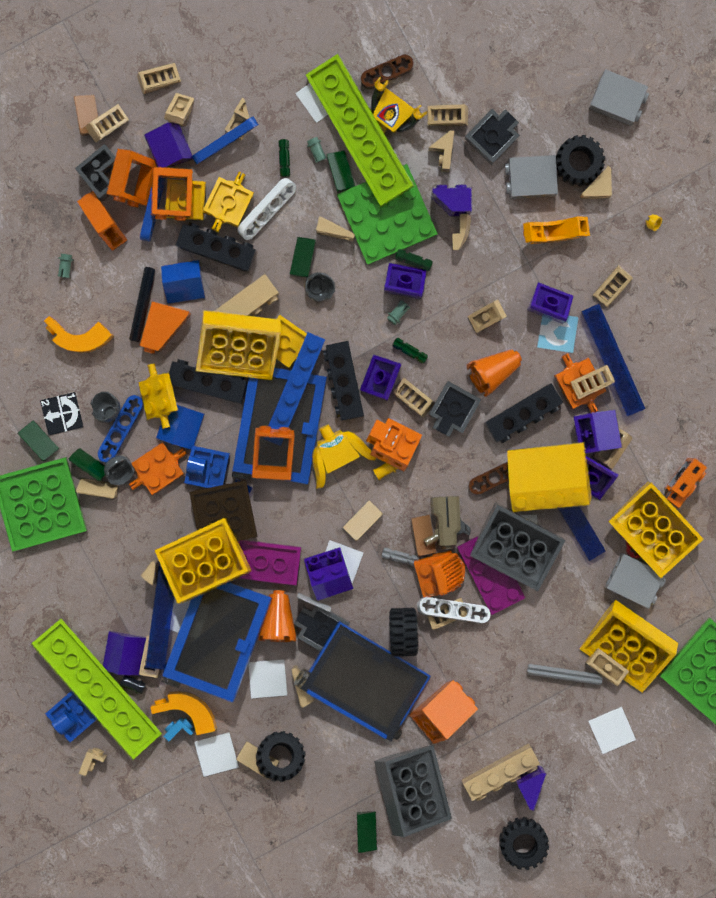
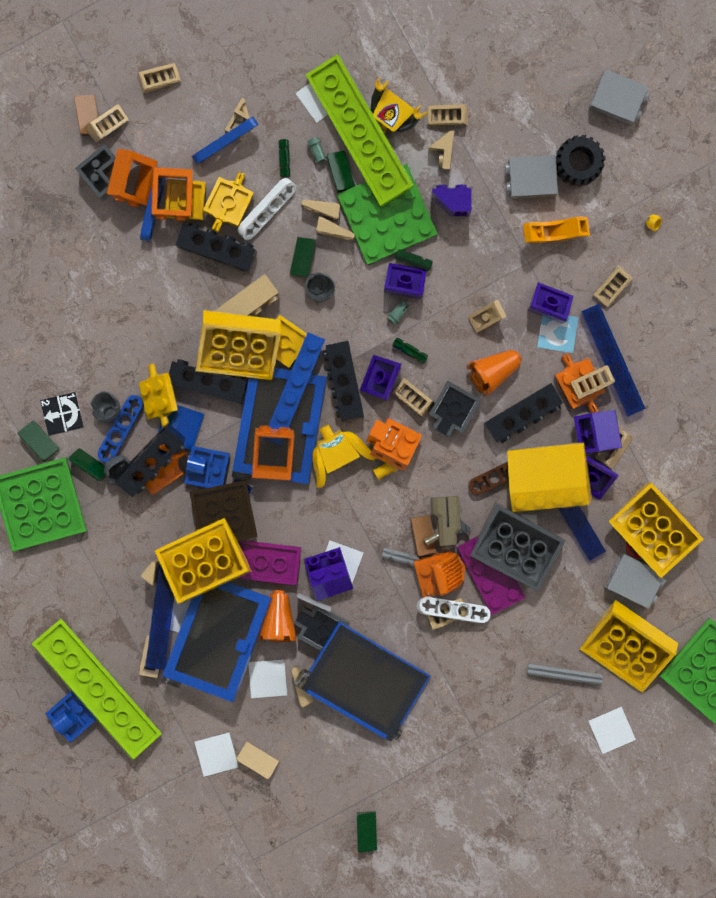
(65, 265): sand green pin -> none
(88, 763): tan bracket -> none
(90, 341): light orange arch -> none
(97, 488): tan slope -> none
(102, 220): orange slope -> none
(123, 653): dark purple slope -> none
(133, 684): black pin -> none
(142, 304): black axle -> none
(161, 326): orange slope -> none
(167, 435): none -> black brick
(168, 145): dark purple slope -> none
(173, 728): dark azure bracket -> none
(179, 109): tan slope -> none
(182, 282): blue slope -> none
(191, 704): light orange arch -> none
(295, 748): black tyre -> none
(326, 209): none -> tan slope
(362, 520): tan slope -> none
(398, 60): reddish brown beam -> none
(403, 632): black tyre -> none
(412, 790): dark grey slope -> none
(444, 712): orange slope -> none
(460, 238): tan slope -> none
(493, 135): piece -> none
(501, 771): tan brick -> none
(529, 858): black tyre -> none
(531, 785): dark purple slope -> none
(600, 187): tan slope -> none
(607, 667): tan slope -> none
(684, 481): orange piece -> none

